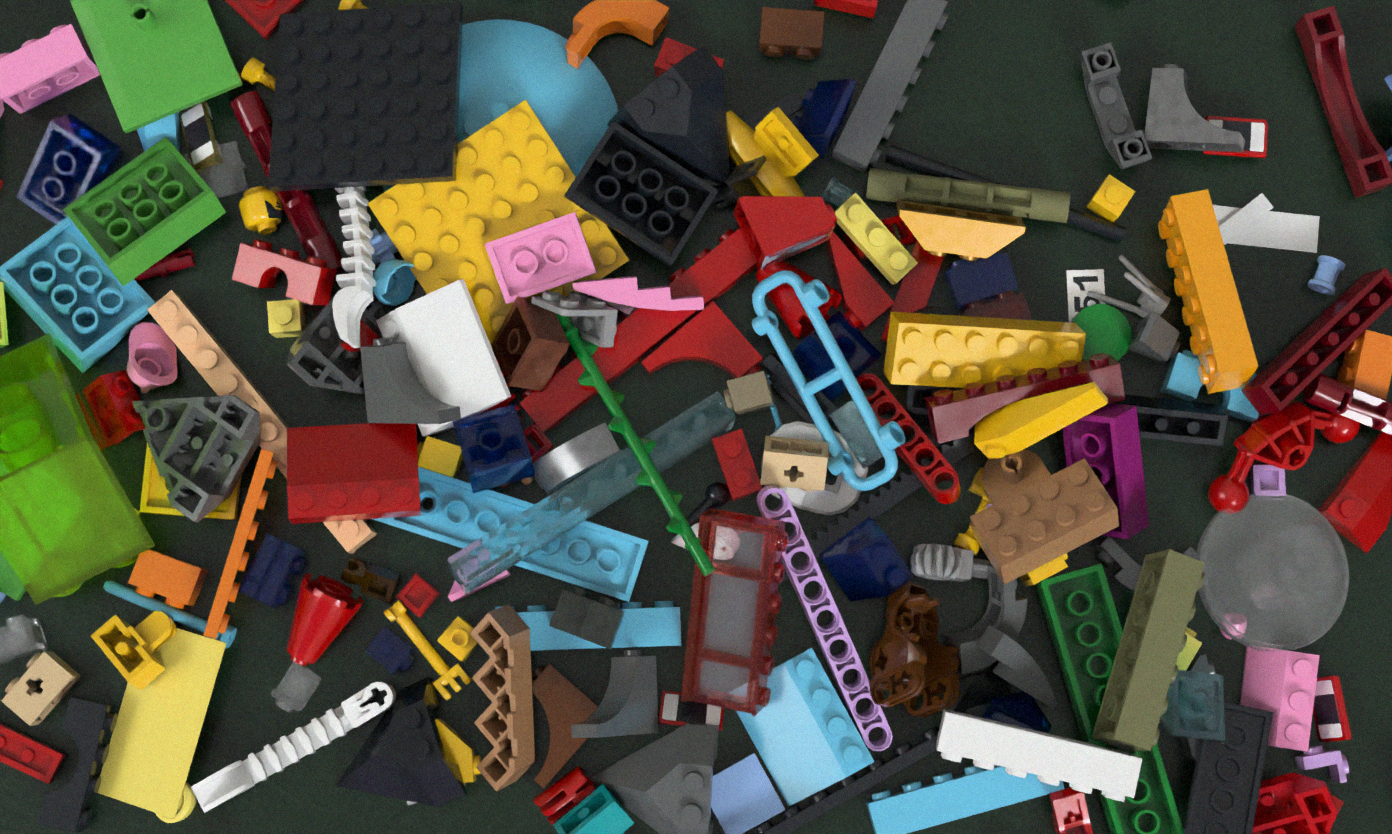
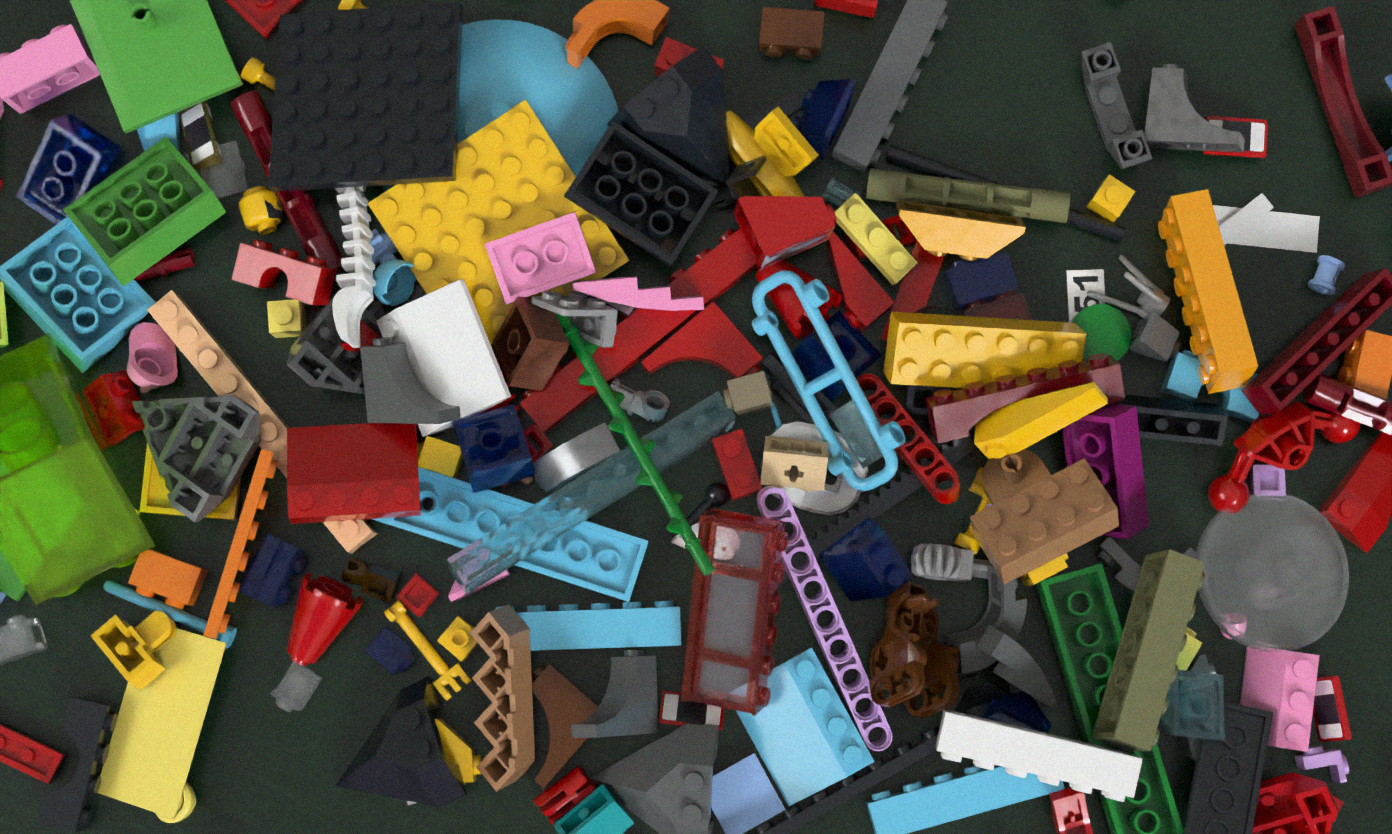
(57, 681): tan brick -> none
(291, 748): white piece -> none
(587, 618): pearl dark grey brick -> none
(637, 401): none -> light grey connector

